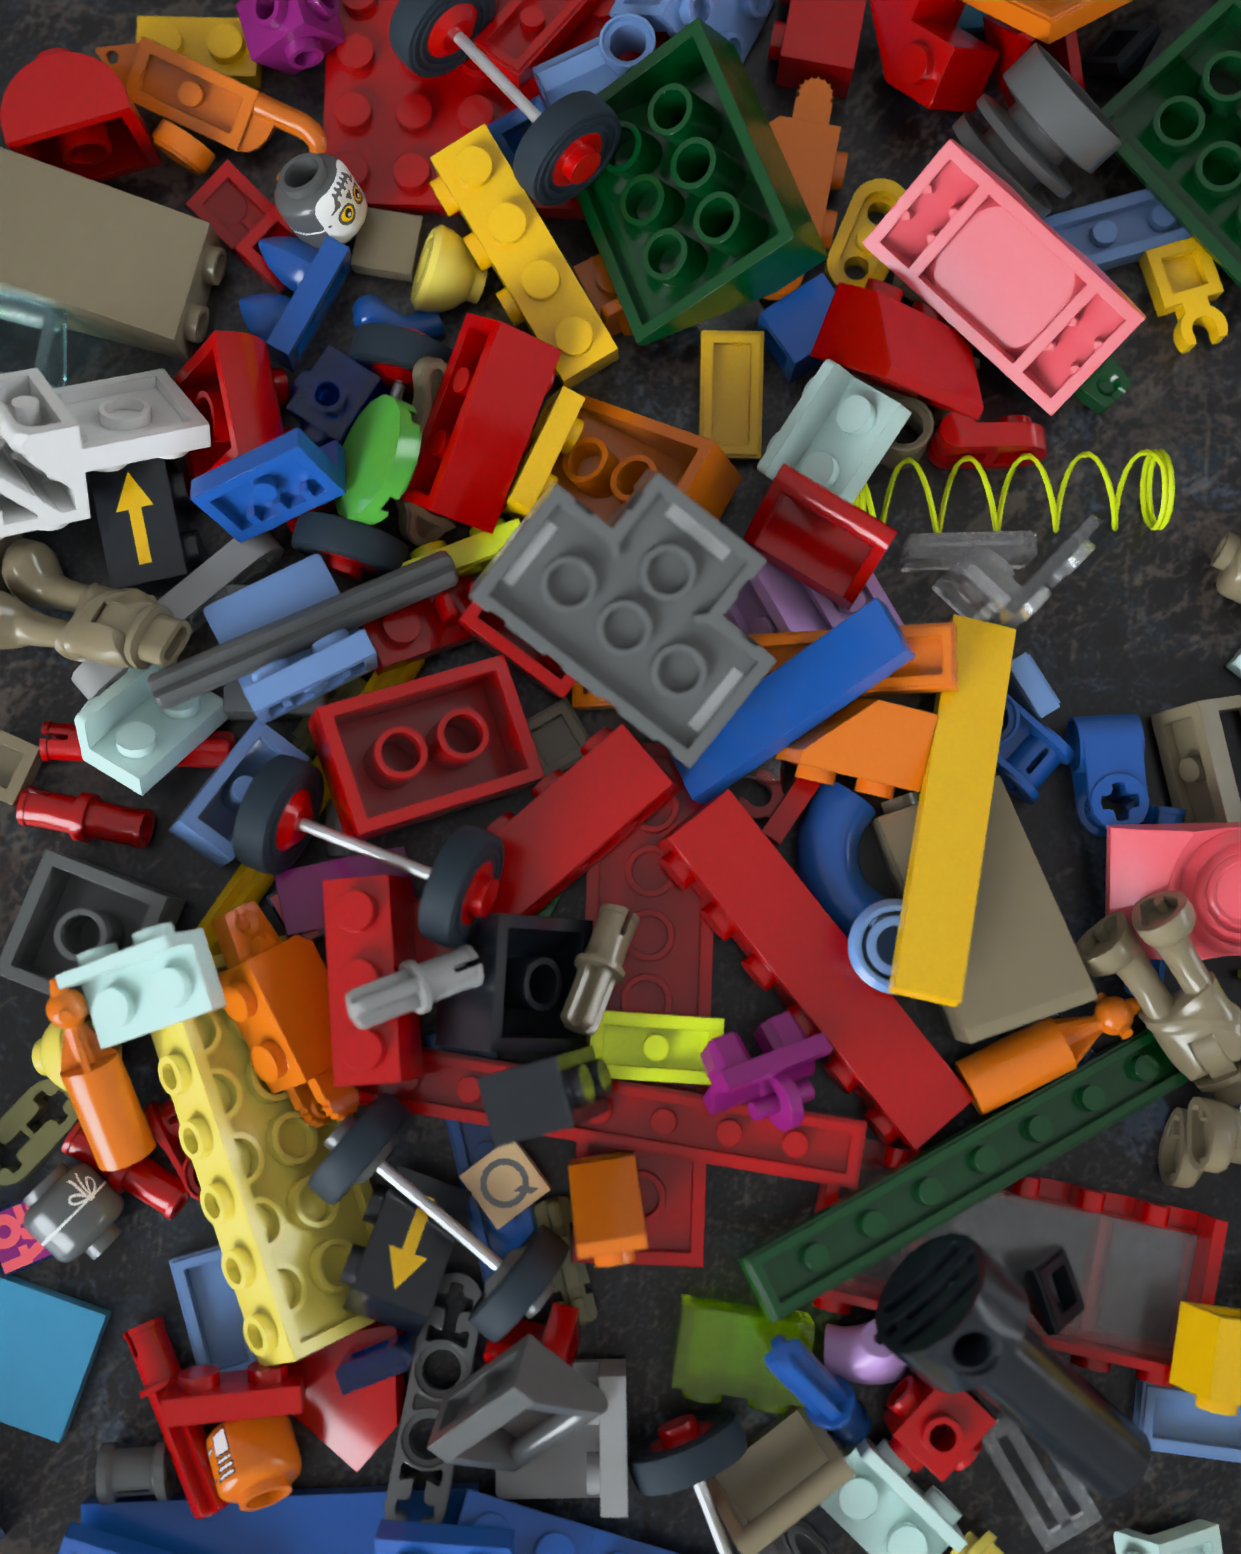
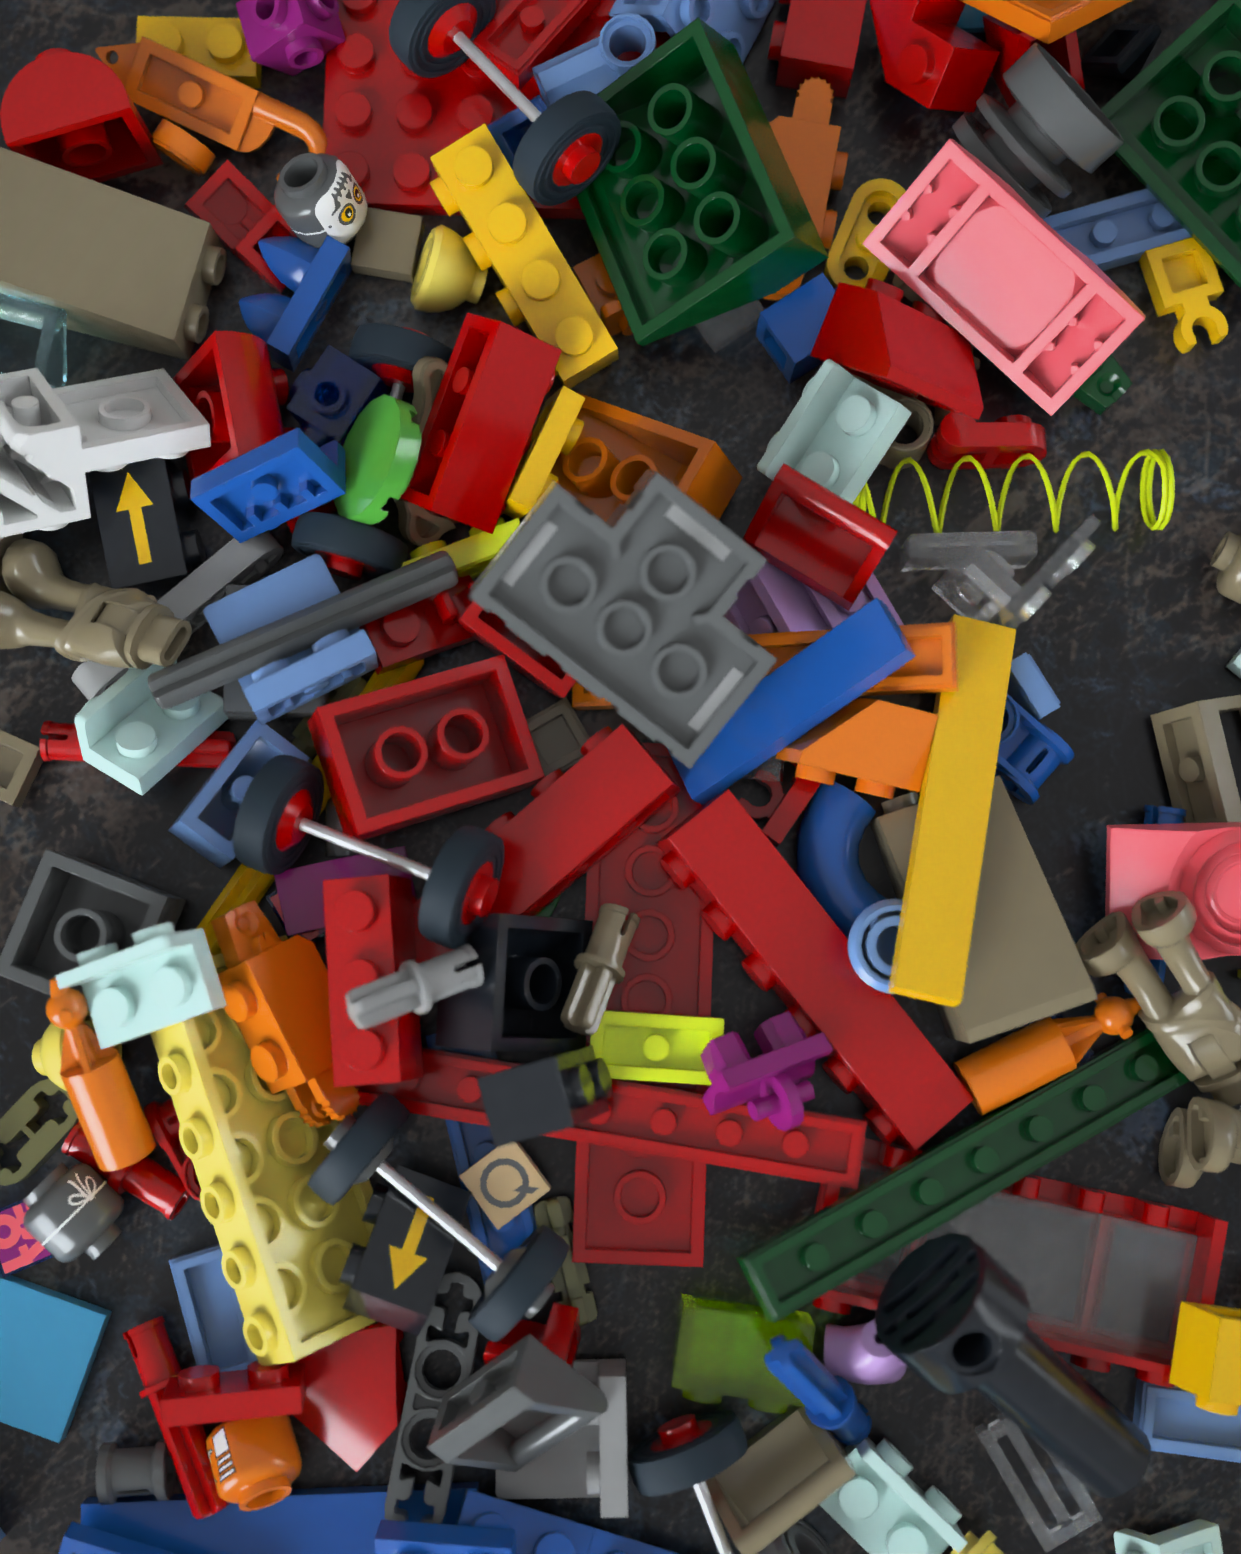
(85, 817): red pin -> none
(371, 309): blue arm -> none
(374, 1363): clear blue tile -> none
(607, 1208): orange slope -> none
(732, 391): yellow tile -> none
(935, 1426): red brick -> none
(1053, 1291): black slope -> none
(1109, 764): blue piece -> none

